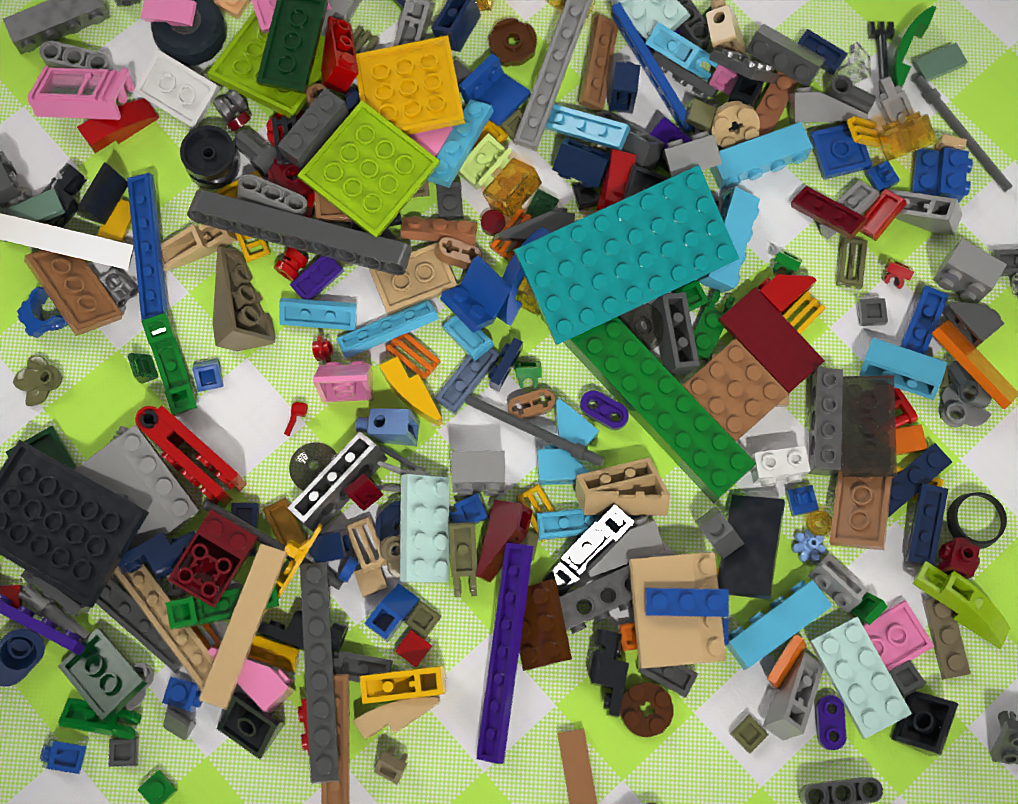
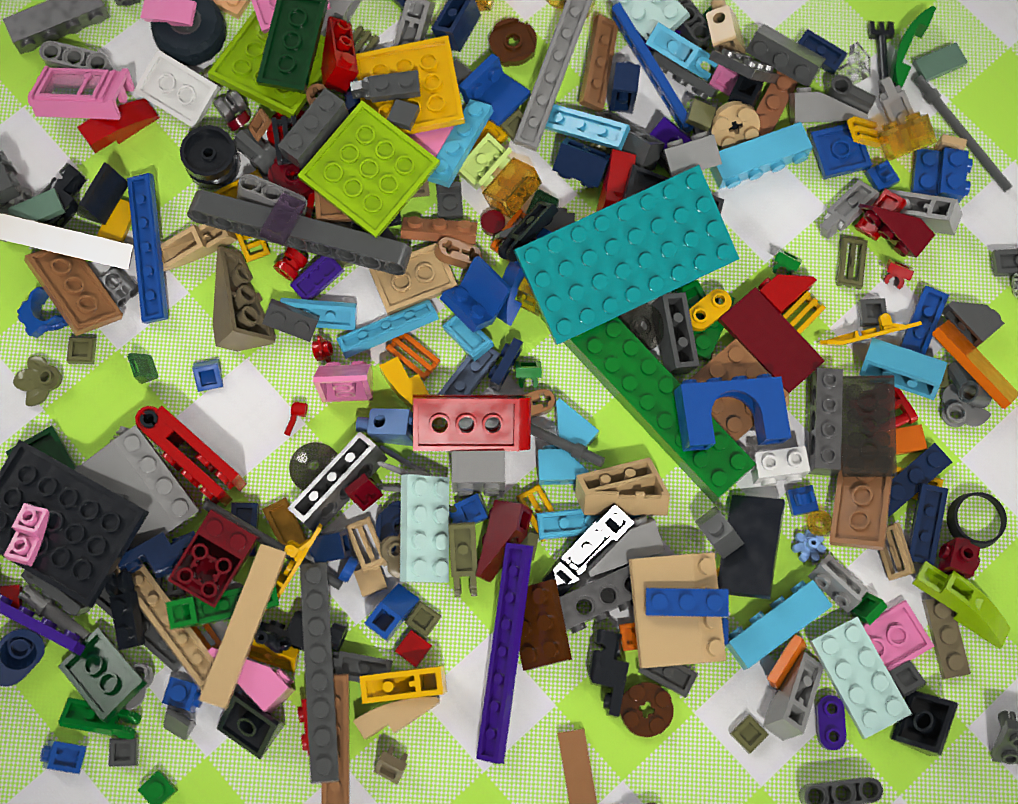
(29, 533): none -> bright pink slope
(81, 350): none -> olive tile
(125, 611): none -> black hinge
(170, 364): green slope -> none
(259, 124): none -> medium nougat slope
(273, 641): none -> black arm
(282, 219): none -> clear purple plate
(290, 320): none -> dark grey plate
(387, 86): none -> dark grey hinge
(403, 114): none -> dark grey tile
(510, 434): none -> hinge
(527, 229): none -> black hinge
(585, 196): black tile -> none
(605, 409): dark purple plate -> none
(710, 309): none -> yellow plate
(738, 215): medium azure brick -> none
(761, 395): none -> blue arch
(828, 212): dark red tile -> none
(886, 327): none -> yellow piece
(904, 231): none -> dark red slope
(904, 552): none -> tan tile
(969, 272): light grey brick -> none

